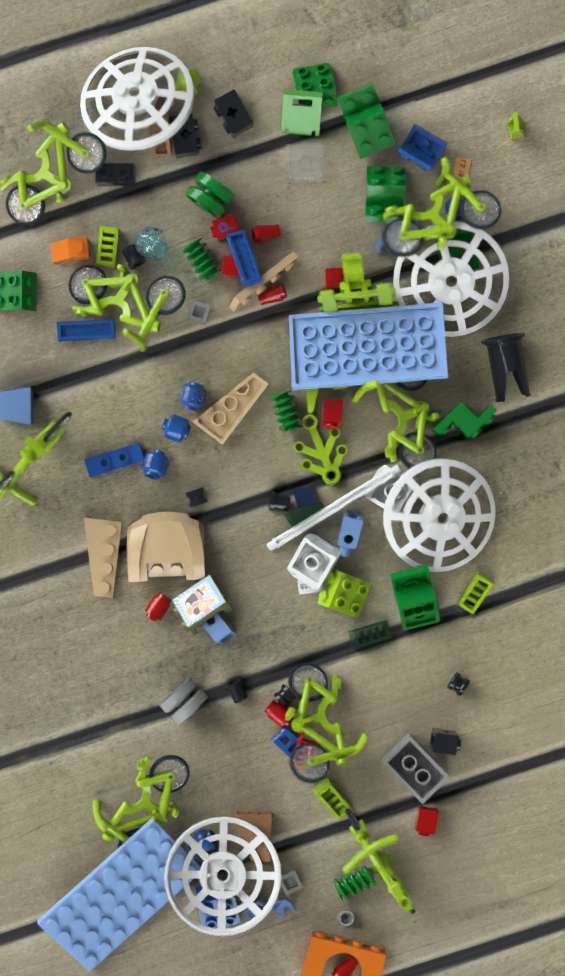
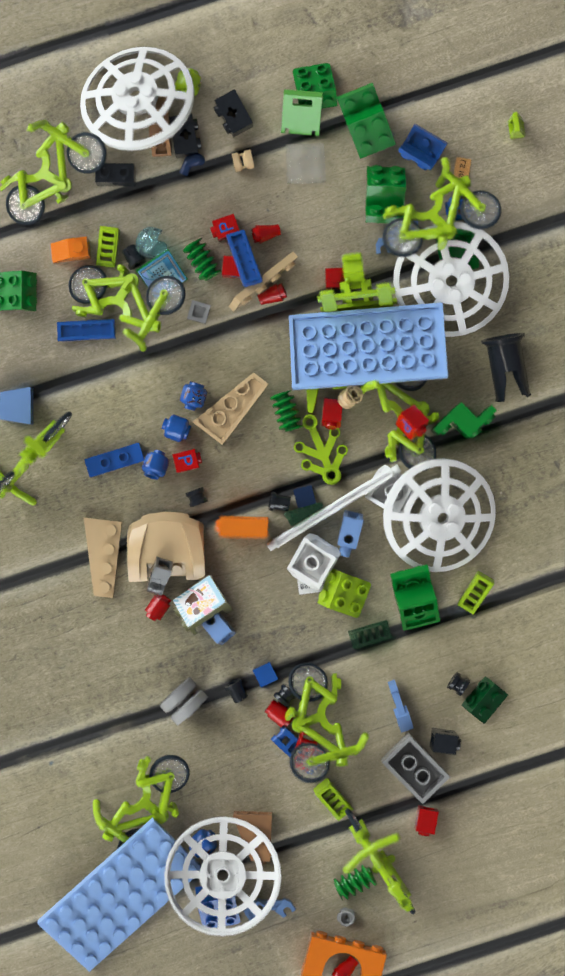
(159, 576): none -> dark grey leg
(160, 266): none -> piece
(187, 460): none -> red brick
(191, 161): none -> dark blue arm
(210, 192): green wheel -> none
(242, 526): none -> orange arch
(247, 160): none -> tan wheel
(265, 674): none -> blue tile
(290, 882): light grey plate -> none
(350, 397): none -> tan wheel
(401, 712): none -> medium blue piece
(412, 422): none -> red brick
(484, 700): none -> dark green bracket

